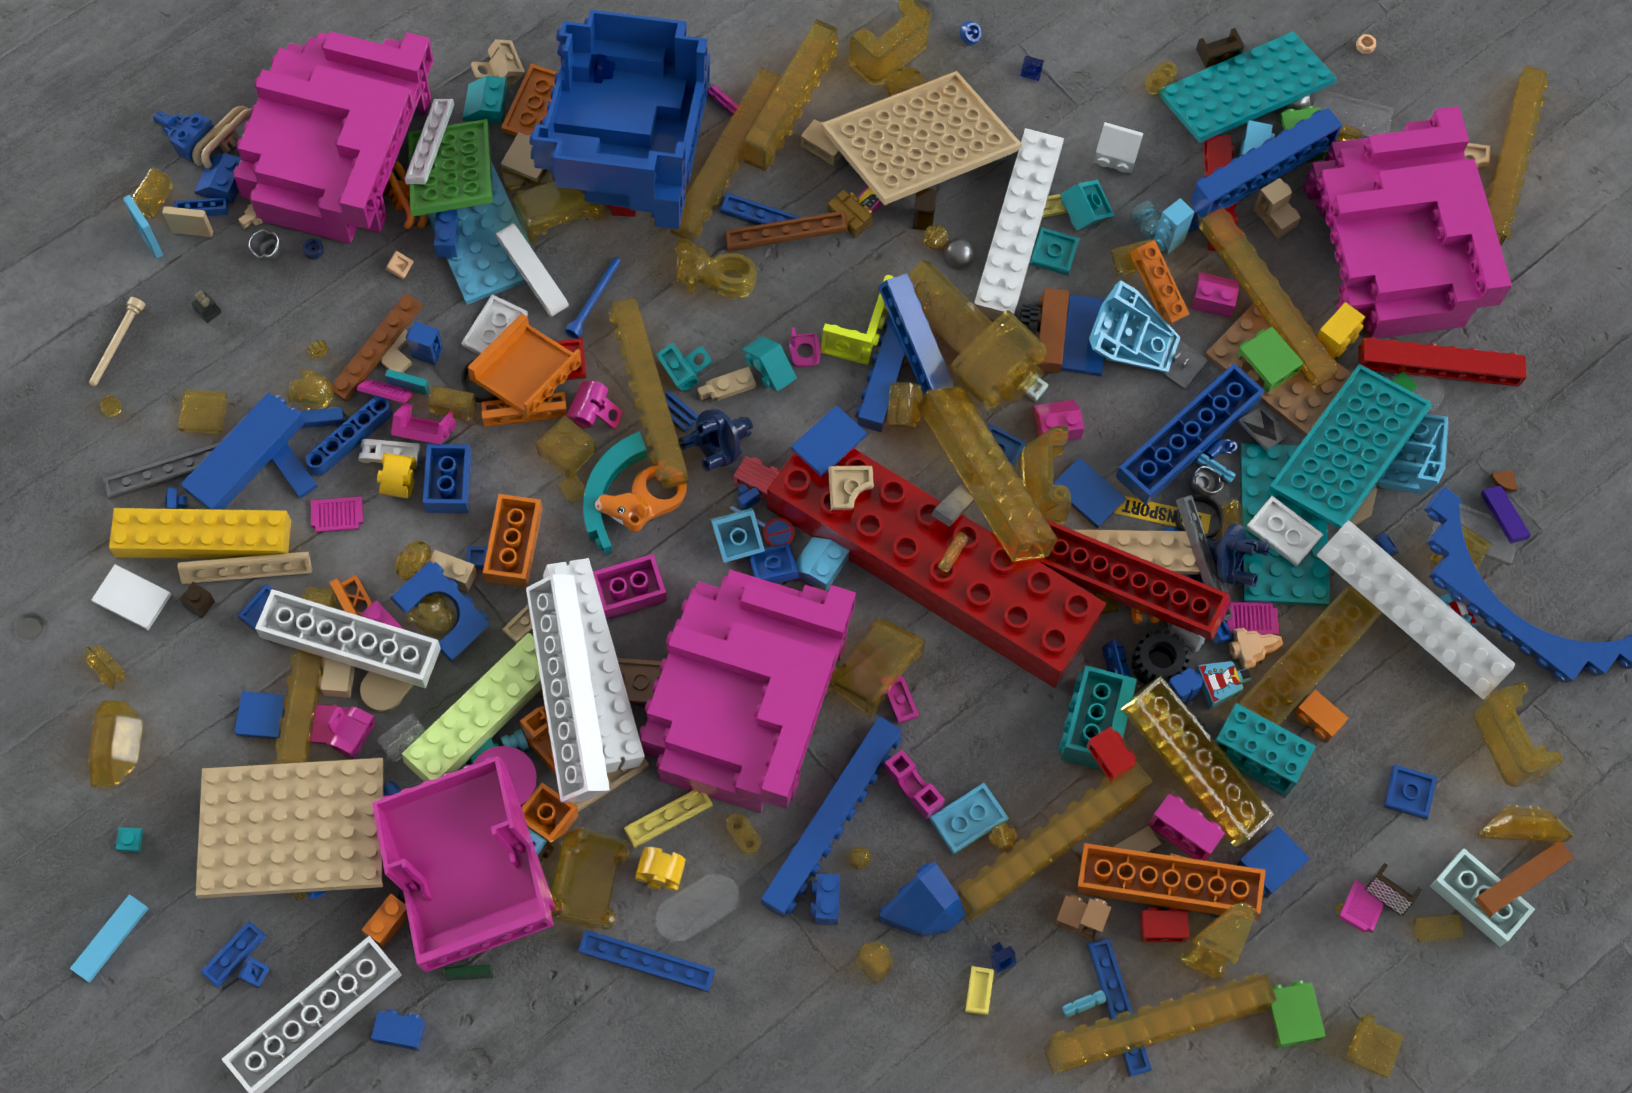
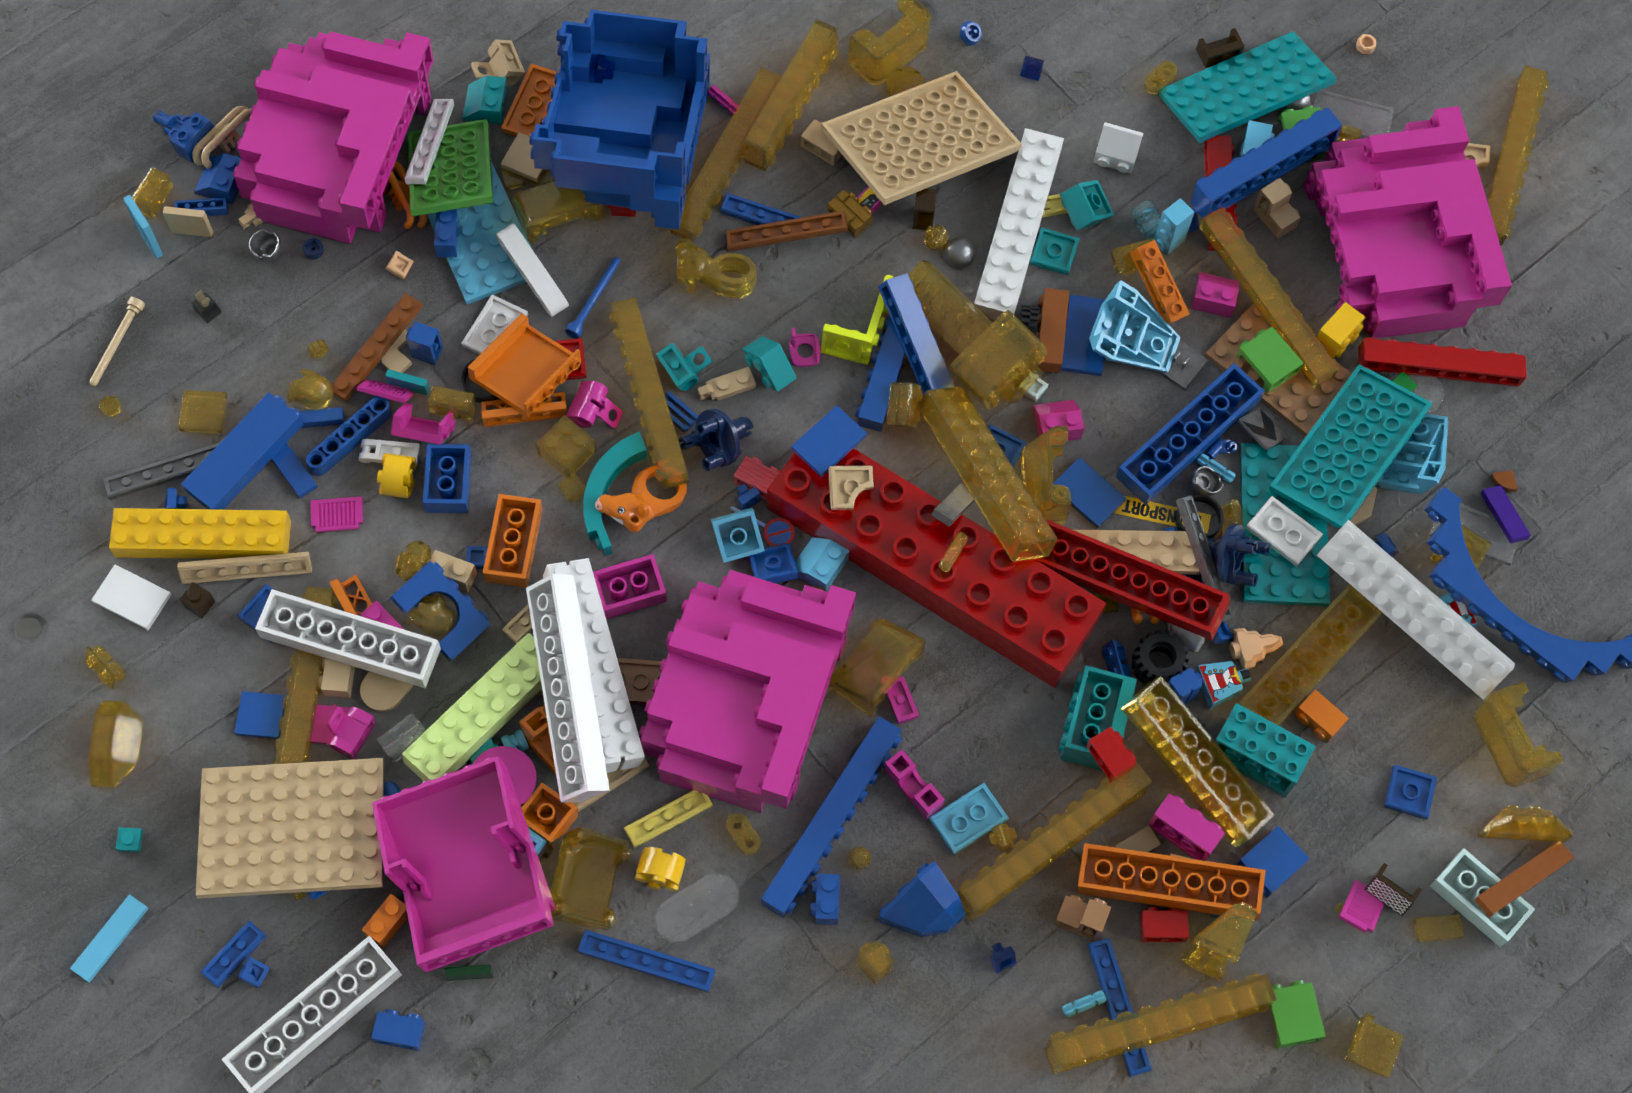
(979, 990): light yellow tile -> none
(1254, 617): dark pink window -> none

